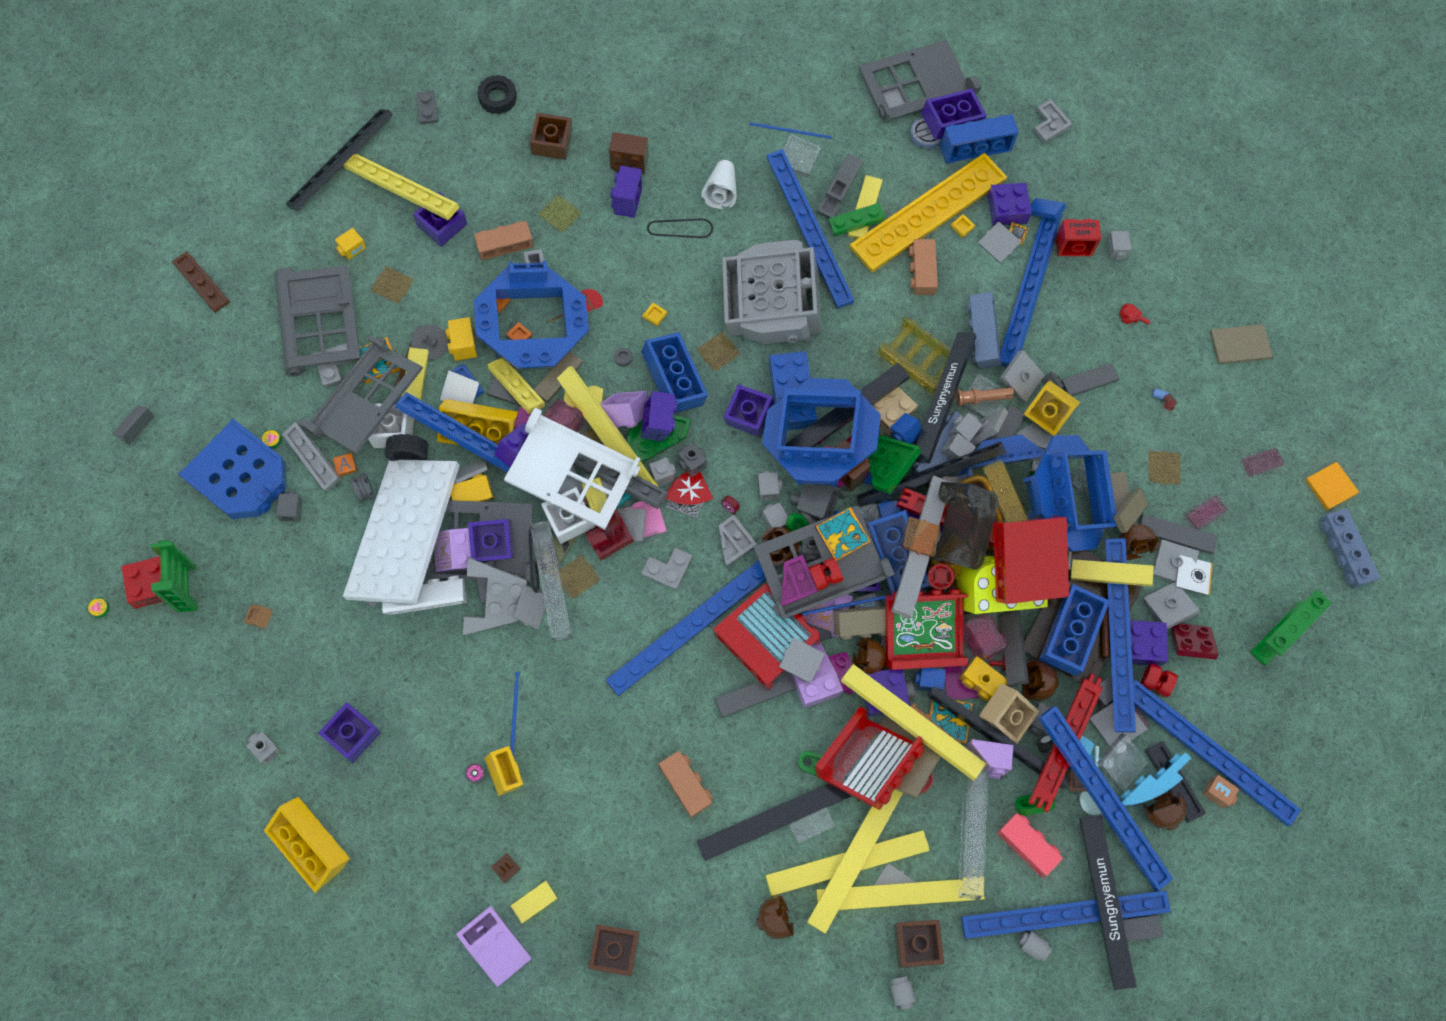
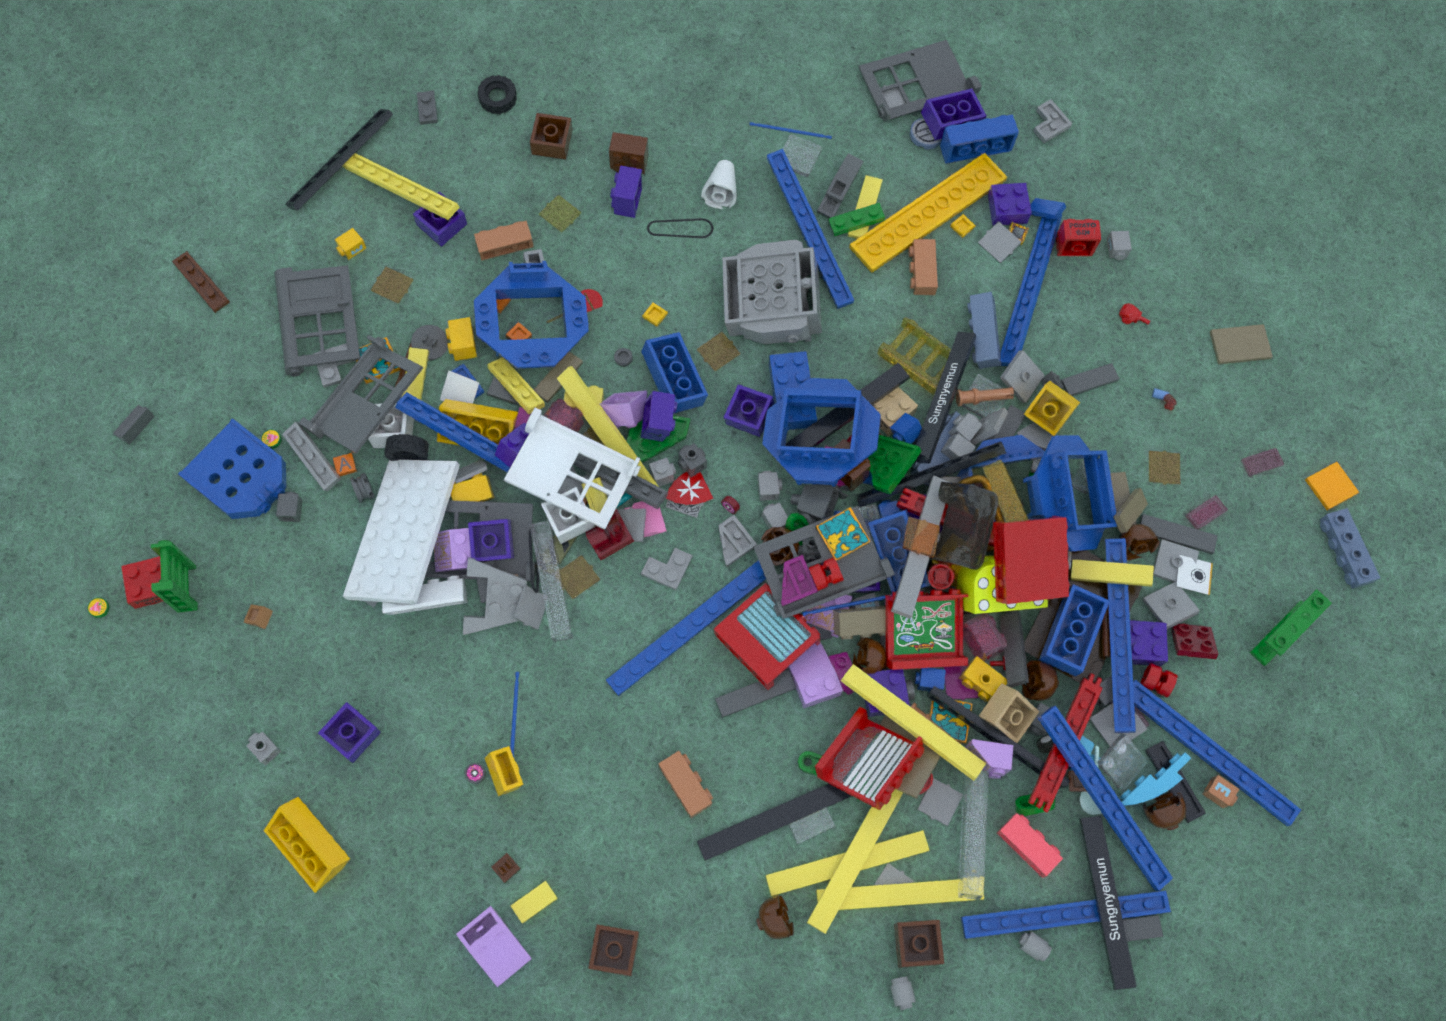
(801, 660): light grey piece -> none
(940, 802): none -> light grey piece

